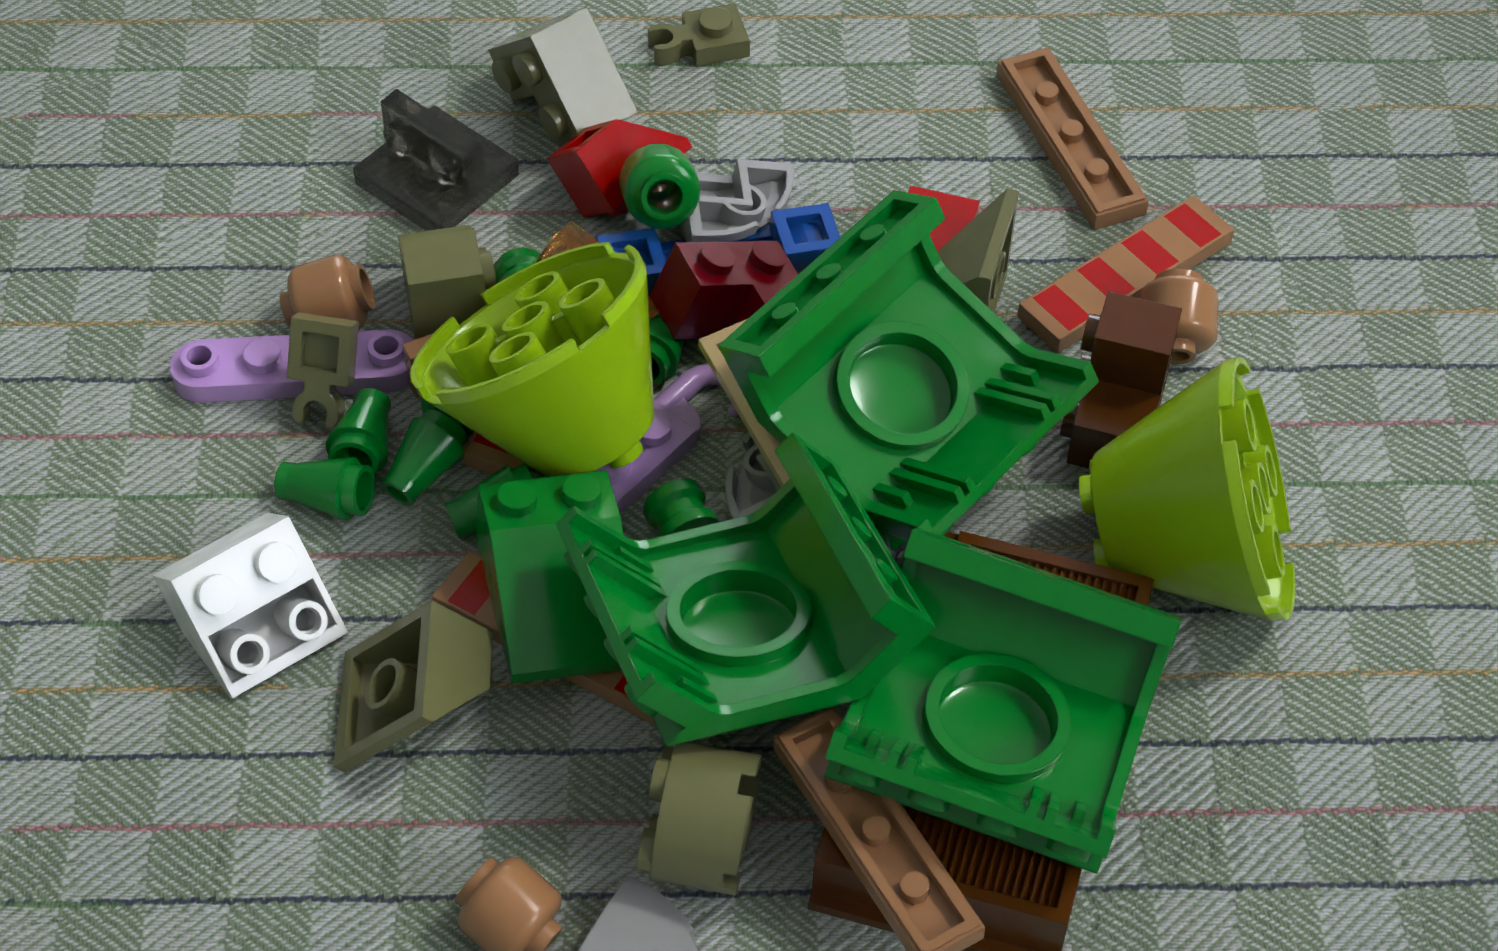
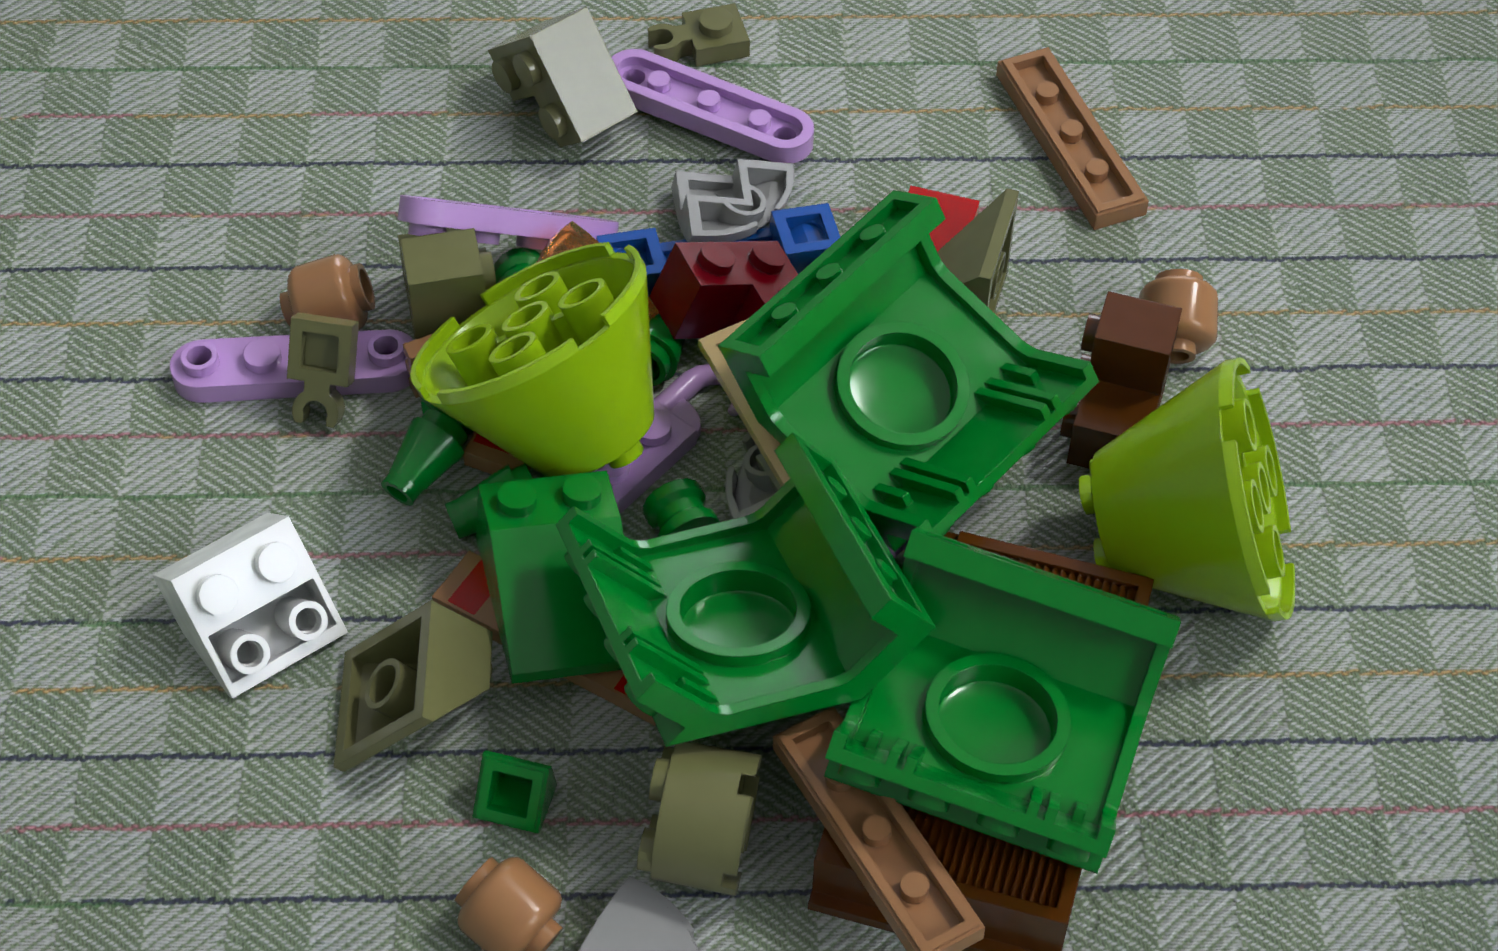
(330, 486): green cone -> none
(363, 430): green cone -> none
(432, 165): clear smoke bracket -> none
(513, 791): none -> green slope
(531, 226): none -> lavender plate
(593, 161): red slope -> none
(661, 204): green head -> none
(715, 107): none -> lavender plate
(1171, 241): medium nougat tile -> none

